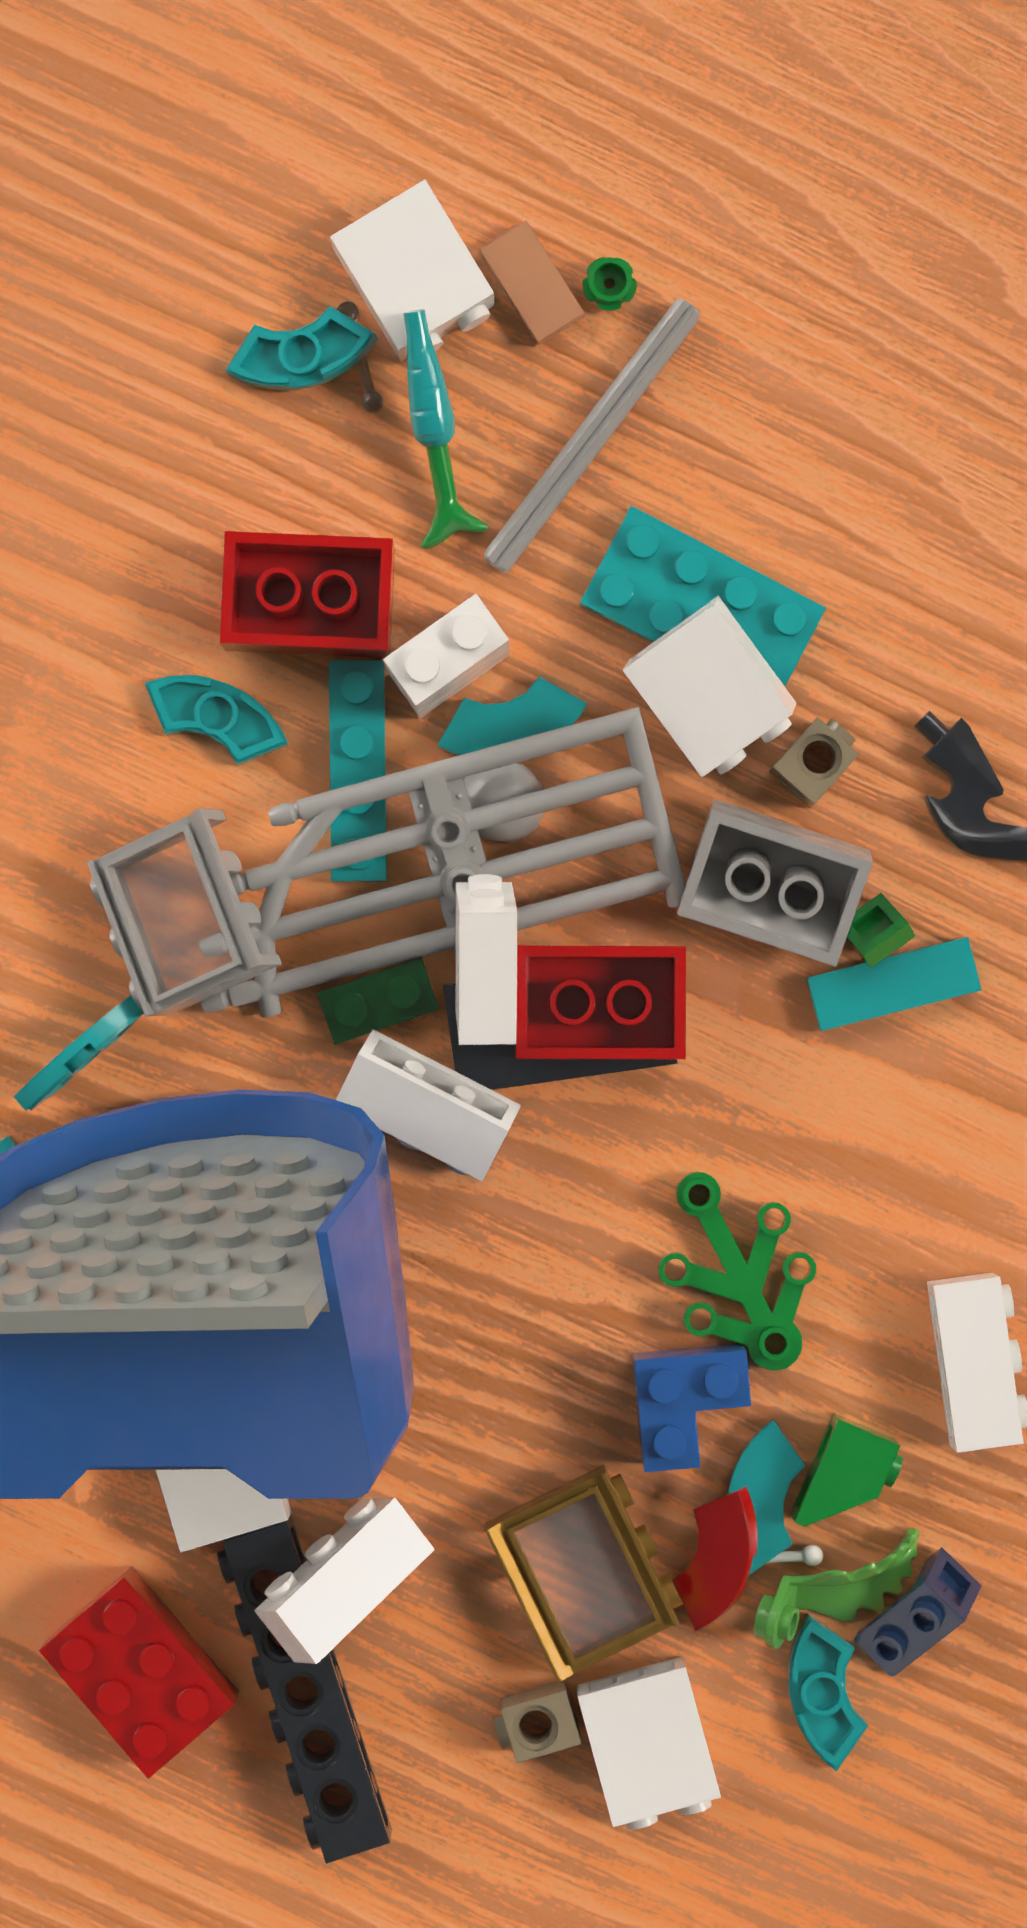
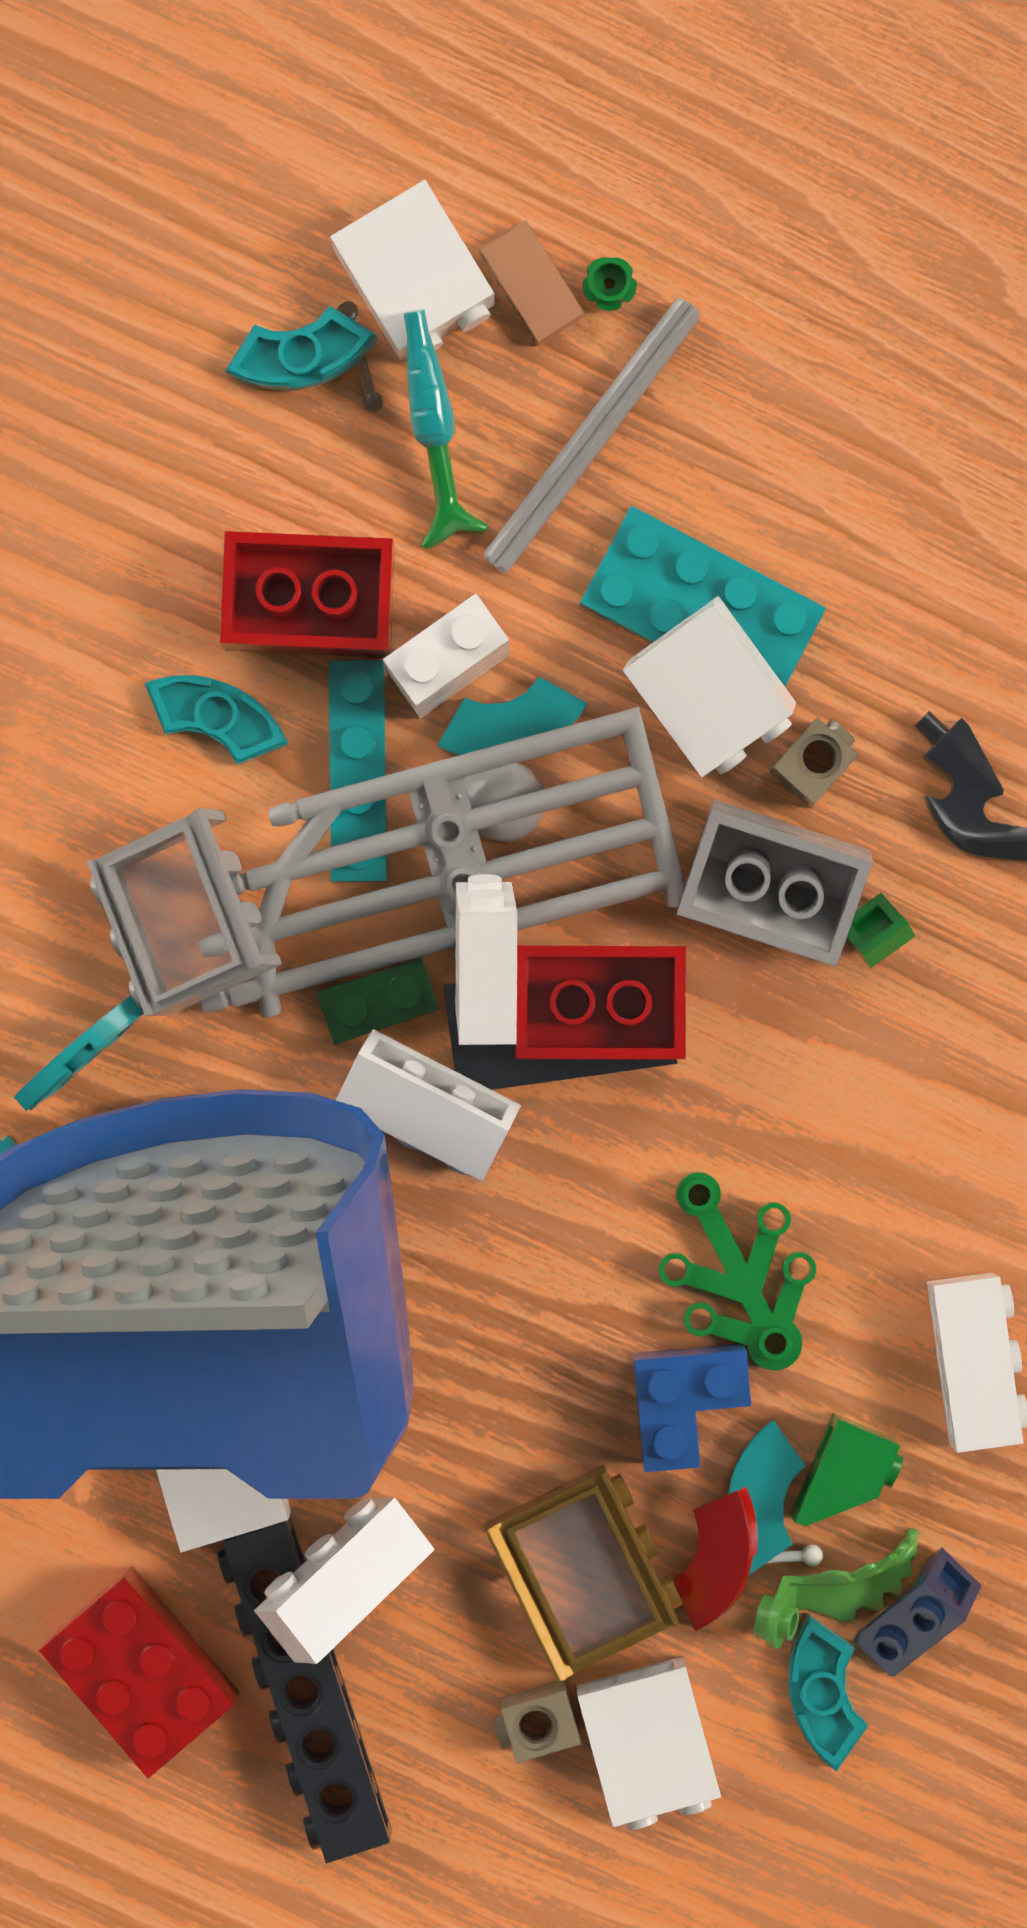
(893, 984): teal tile -> none

